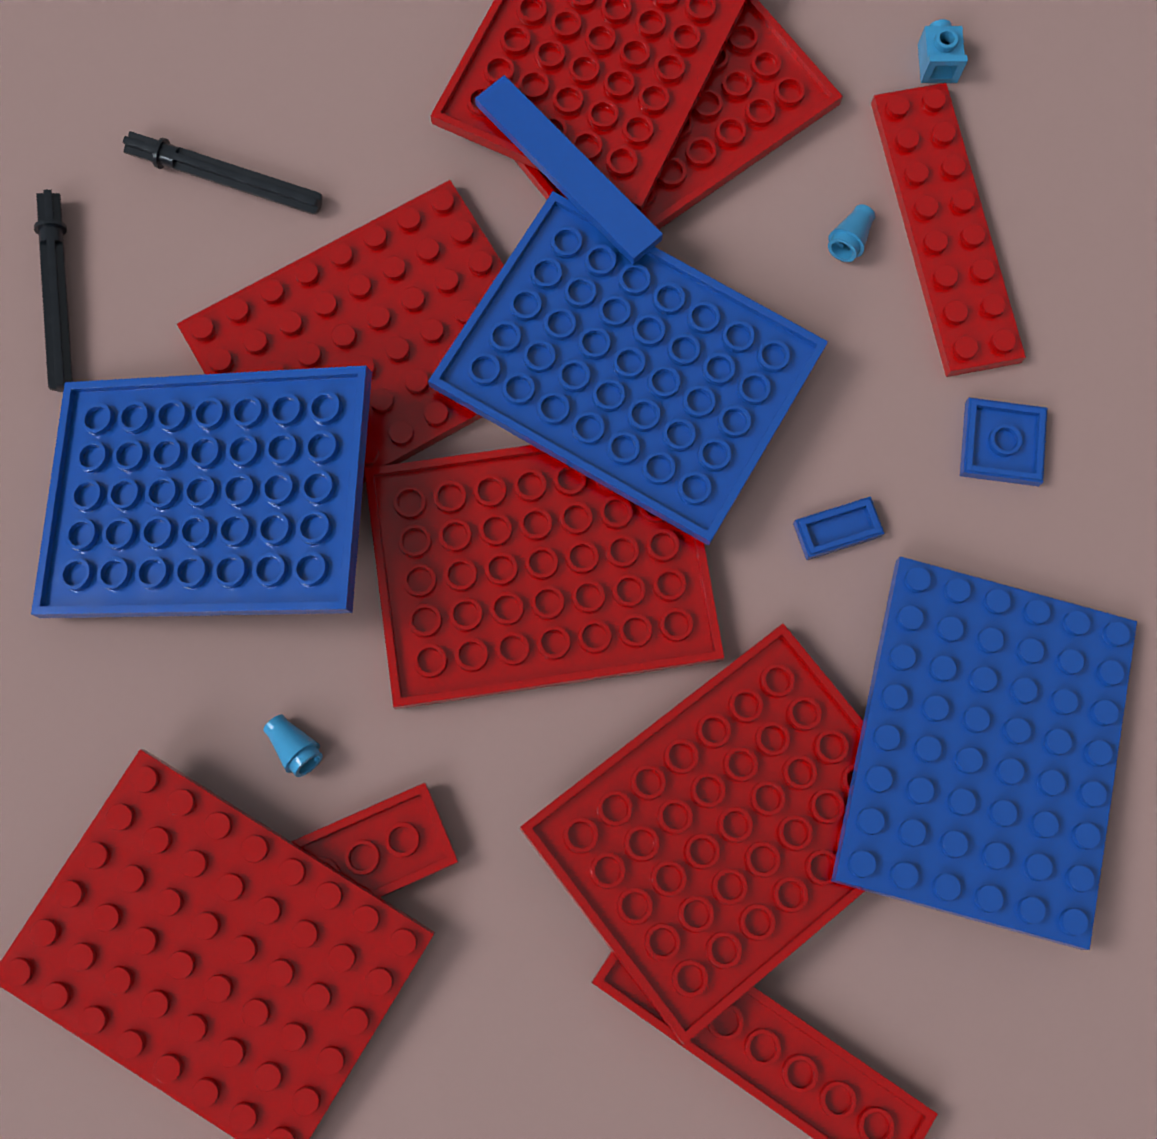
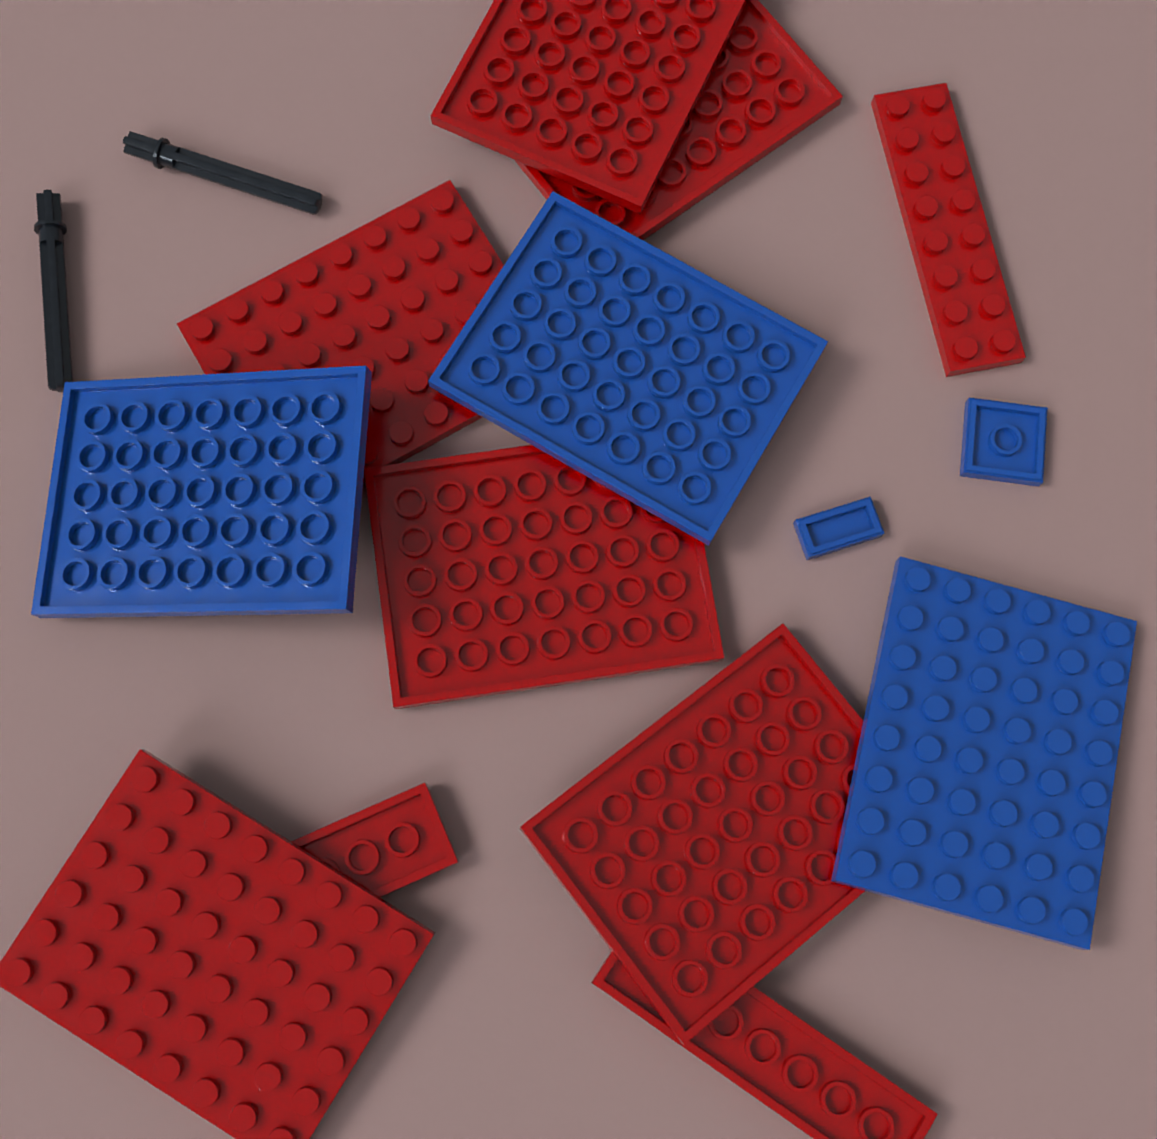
(294, 747): dark azure cone -> none
(569, 169): blue tile -> none
(850, 236): dark azure cone -> none
(941, 53): dark azure brick -> none

